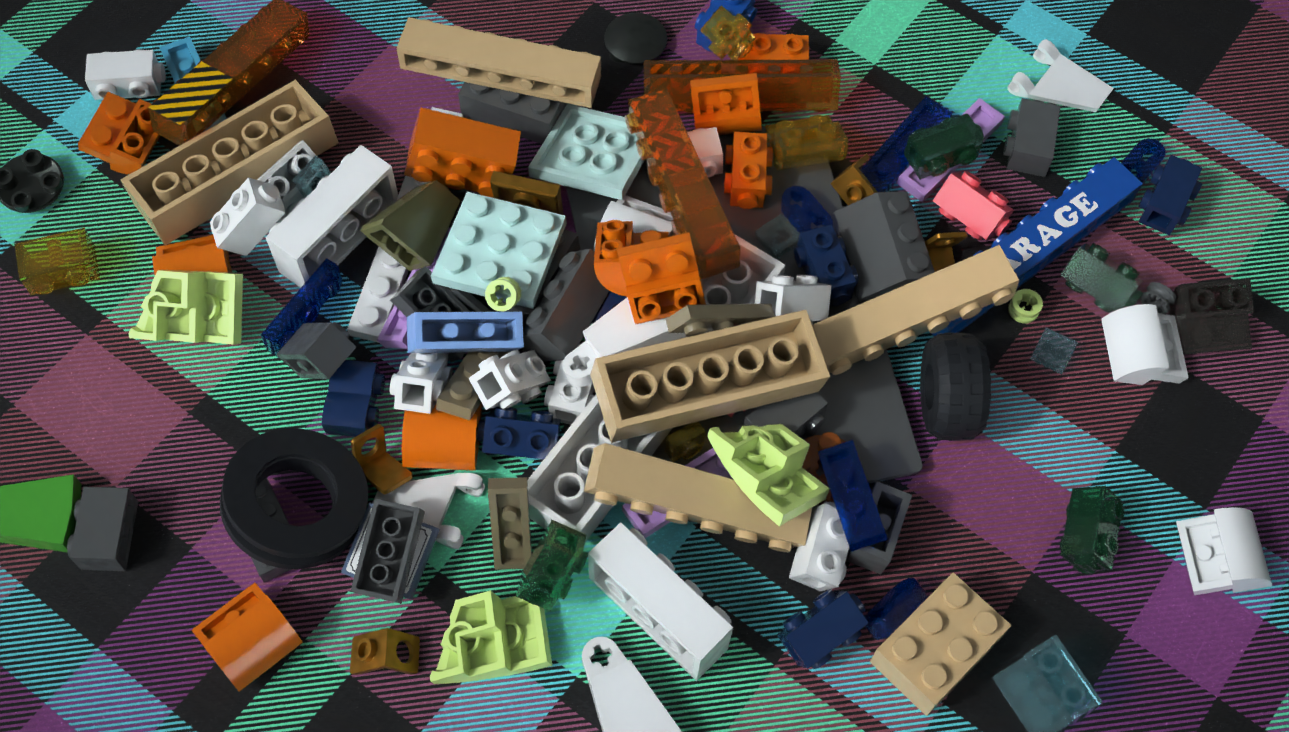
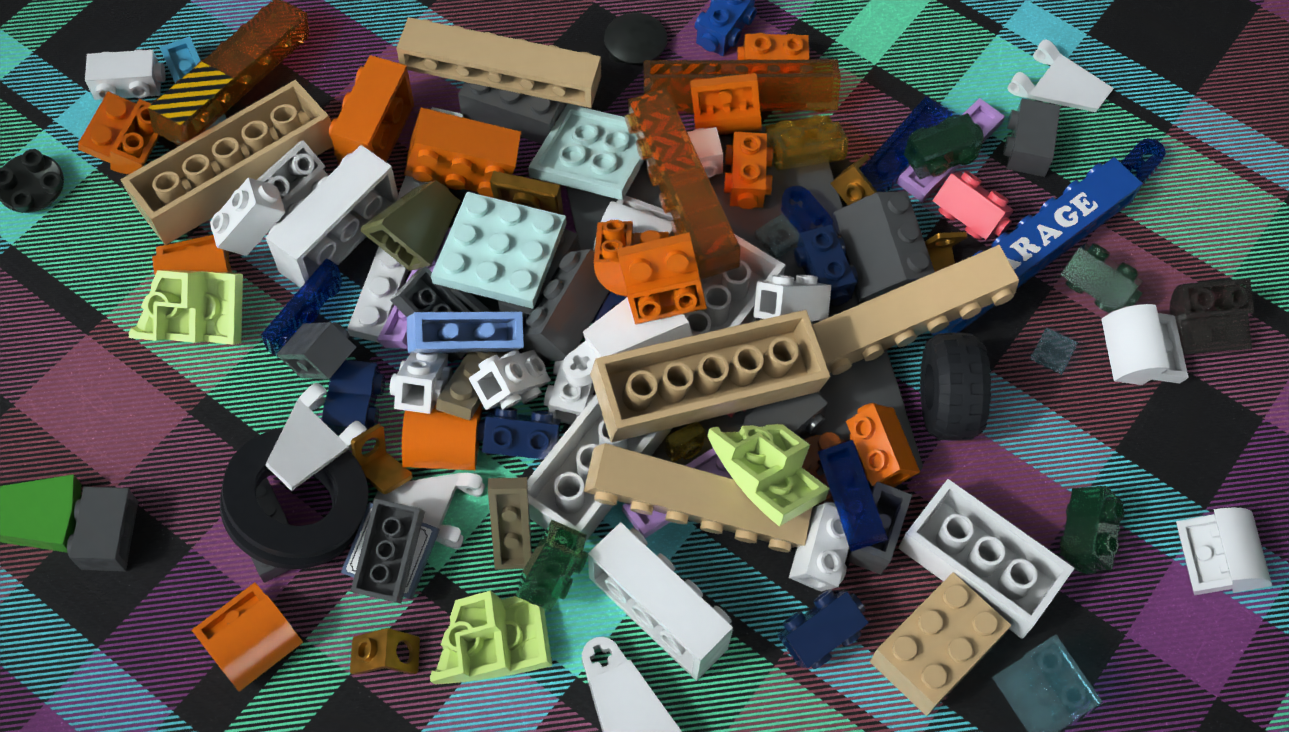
(57, 261): clear yellow brick -> none
(307, 442): none -> white flag
(310, 176): clear light blue tile -> none
(373, 109): none -> orange brick
(494, 286): yellowish green bush -> none
(712, 317): dark tan plate -> none
(728, 34): clear yellow brick -> none
(882, 445): none -> orange brick
(894, 608): clear blue beam -> none
(987, 554): none -> white brick
(1031, 298): yellowish green bush -> none
(1160, 296): dark grey bush -> none
(1167, 202): dark blue brick -> none

